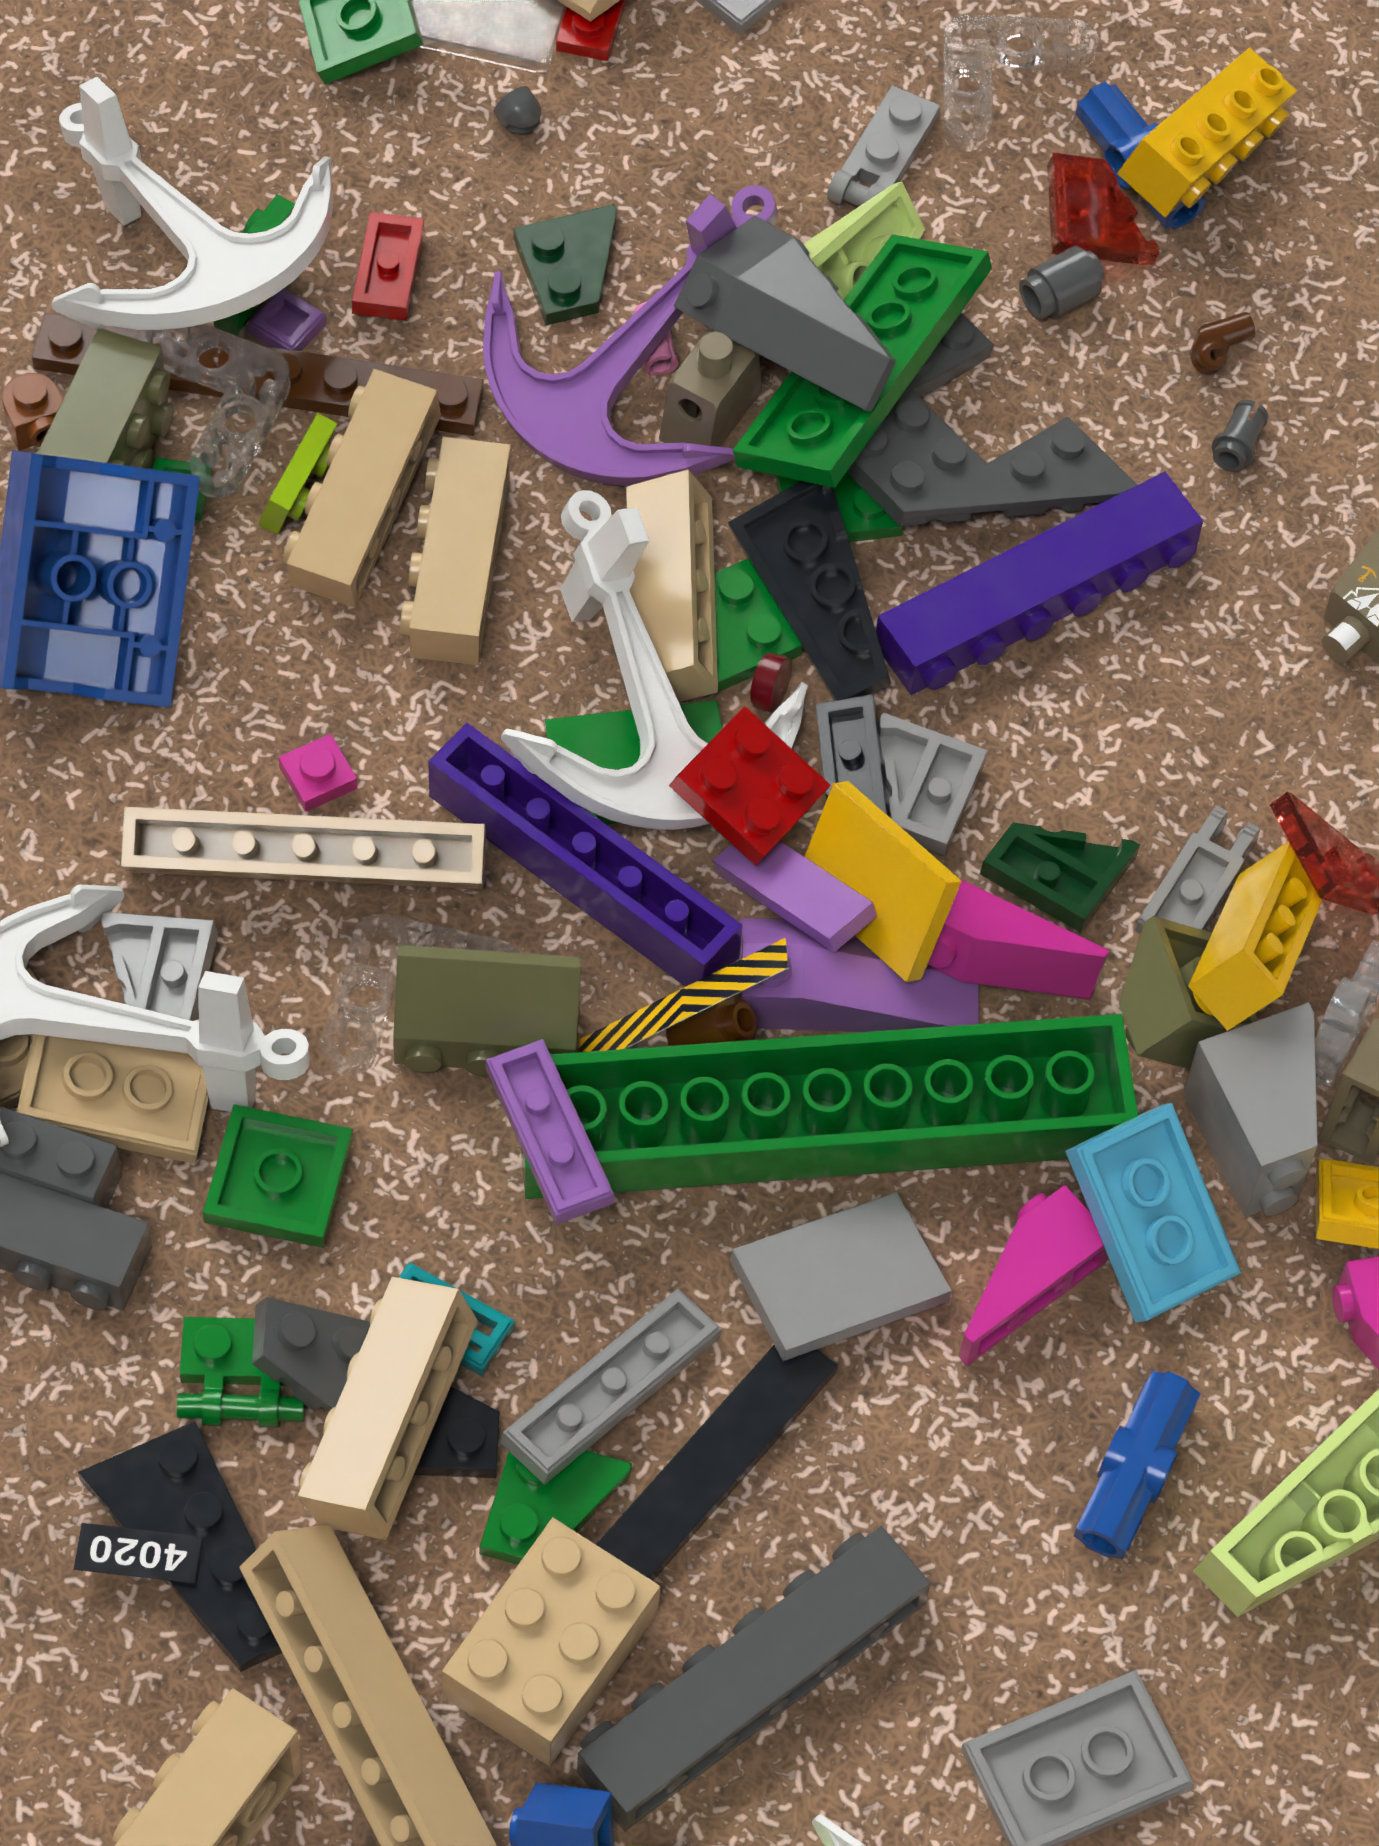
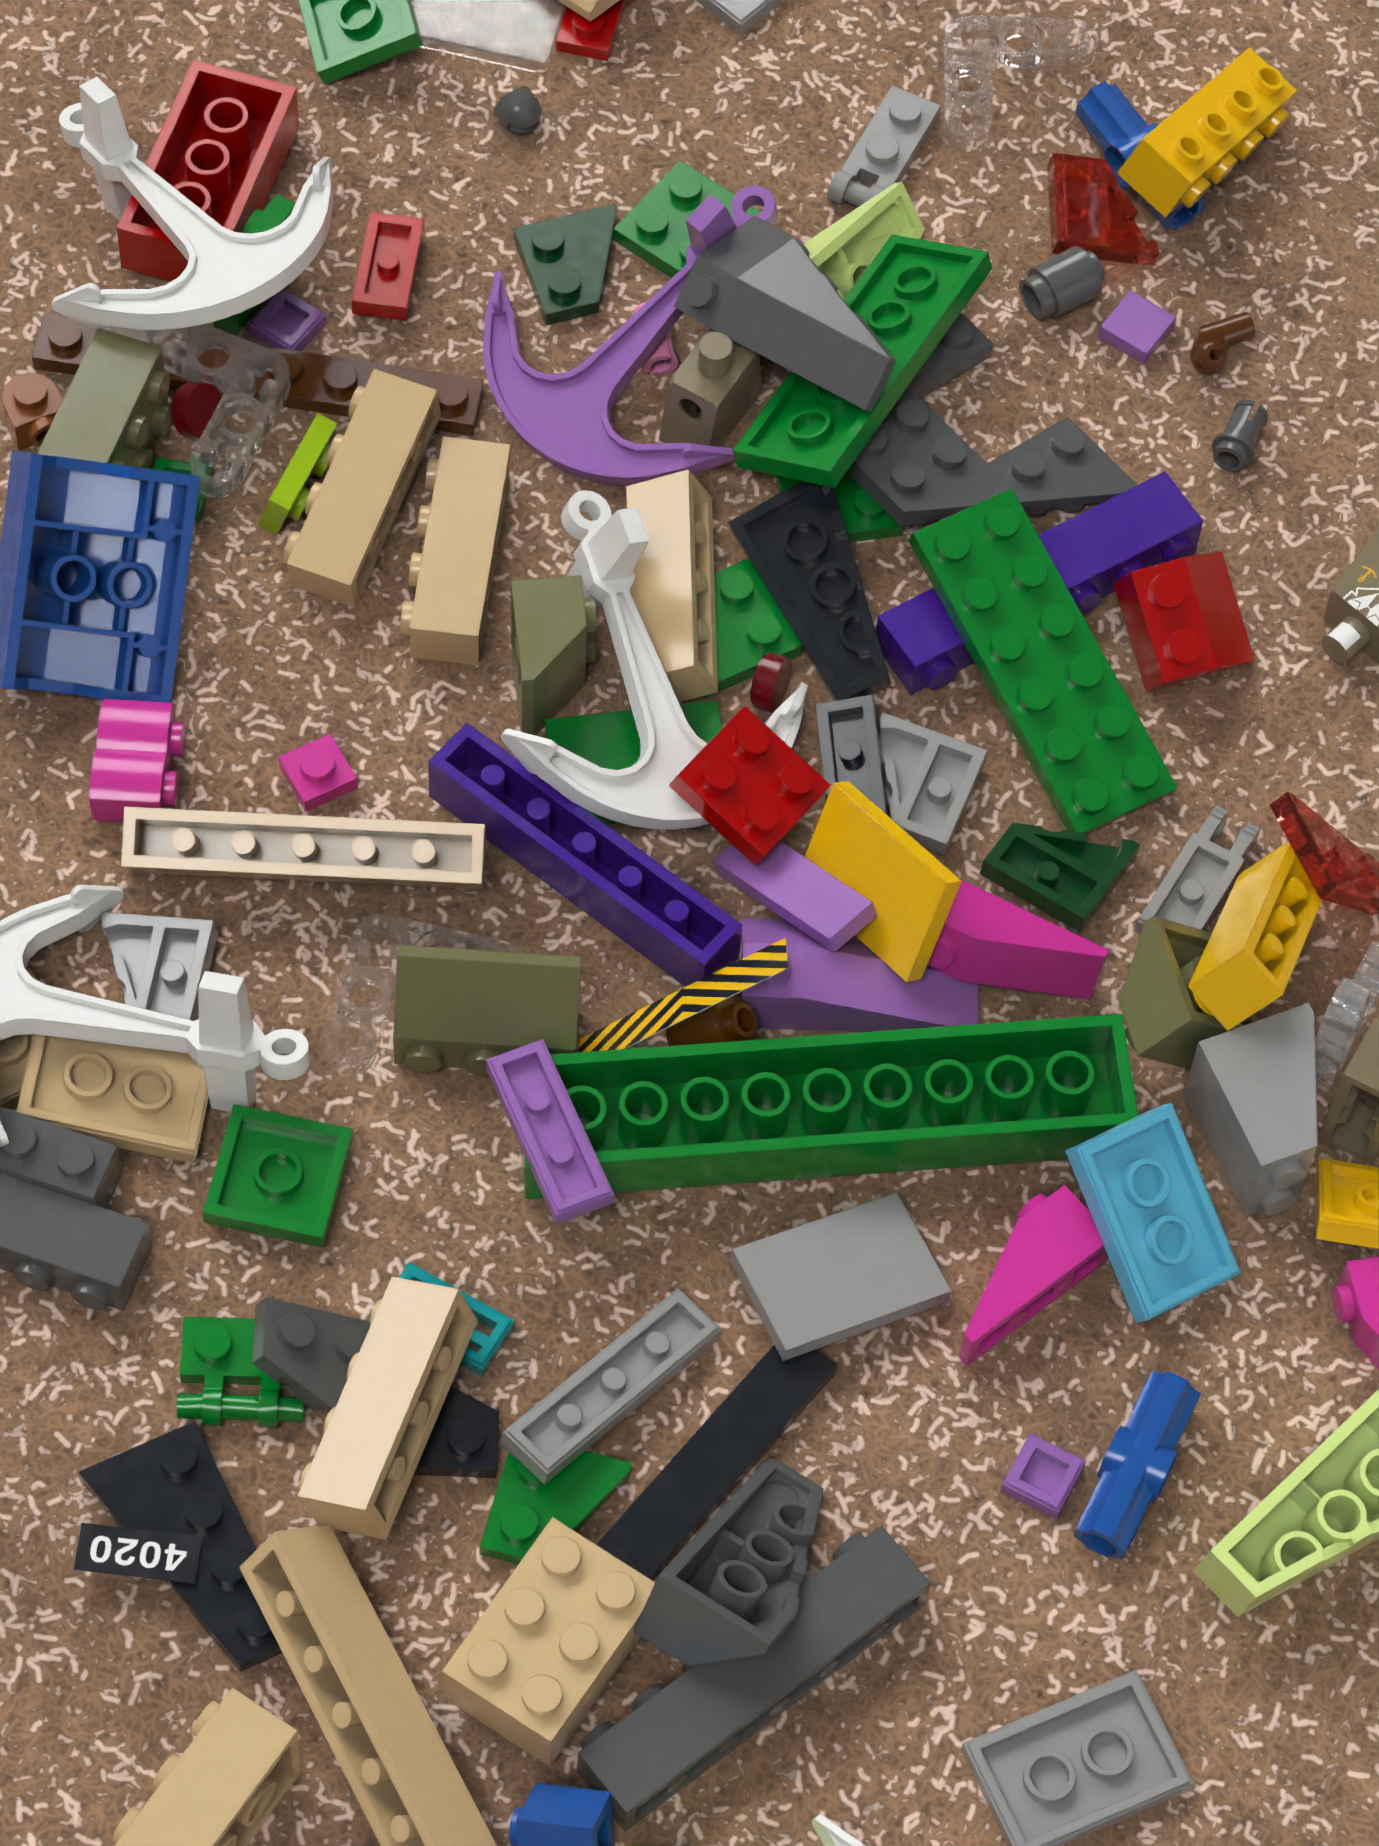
(135, 758): none -> dark pink brick
(194, 407): none -> dark red tile
(218, 151): none -> red brick
(549, 645): none -> olive slope
(658, 225): none -> green plate
(739, 1575): none -> dark grey wedge
(1042, 663): none -> green plate
(1043, 1476): none -> medium lavender tile
(1137, 327): none -> medium lavender tile
(1183, 620): none -> red slope

